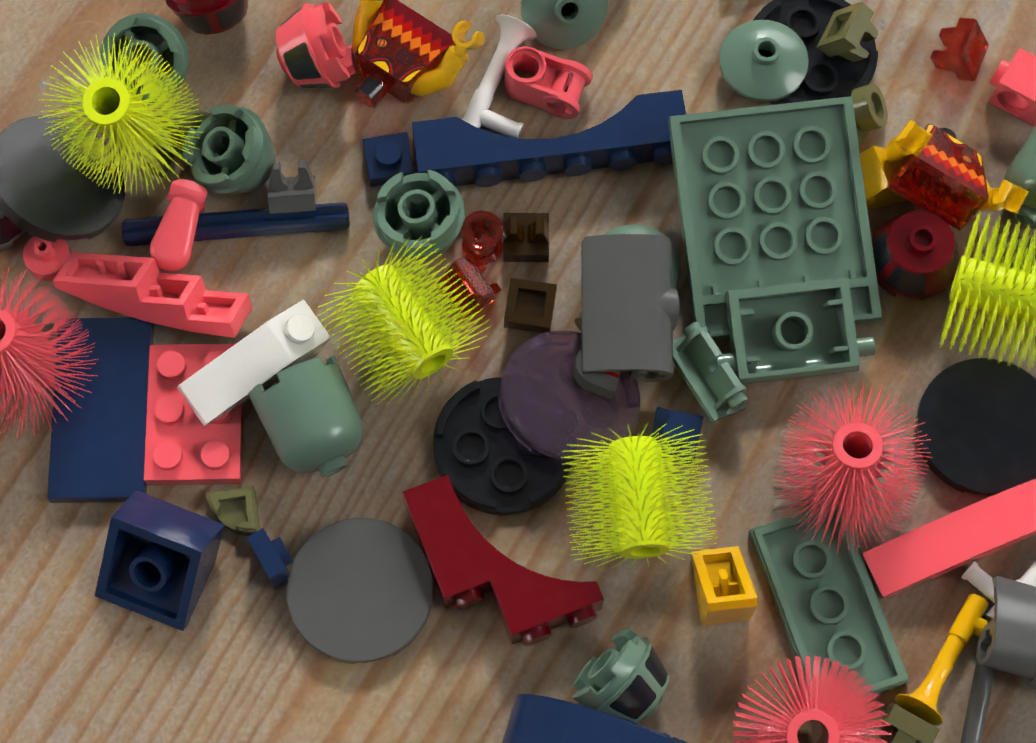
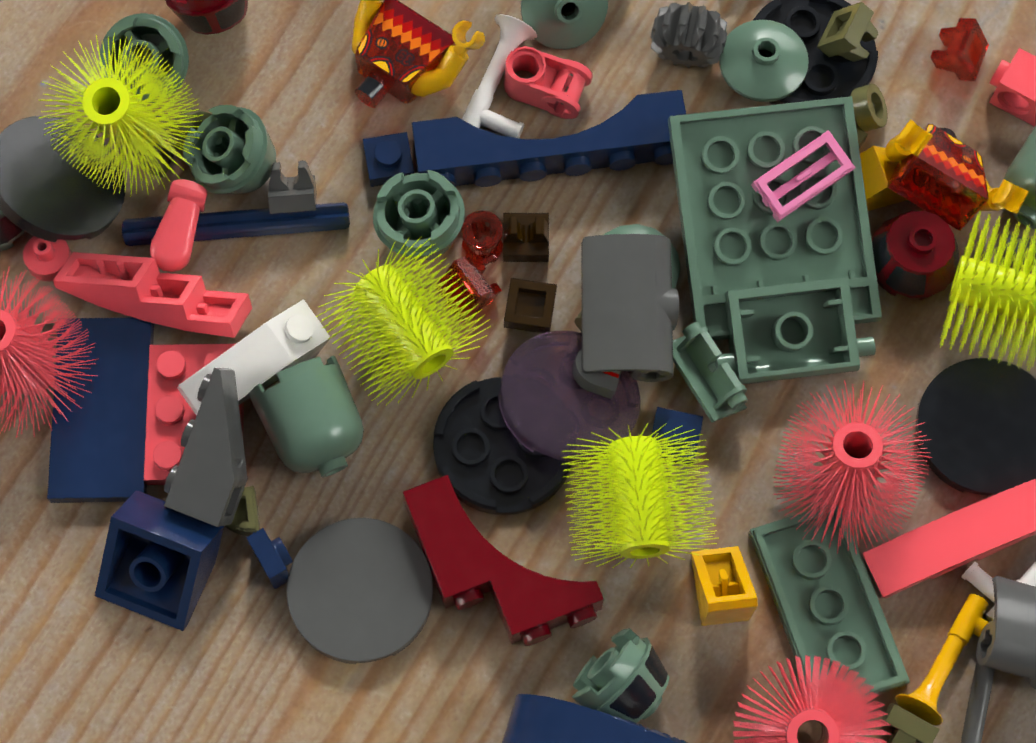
(213, 461): none -> dark grey slope
(314, 48): coral cone -> none
(688, 35): none -> dark grey gear
(772, 198): none -> bright pink tile

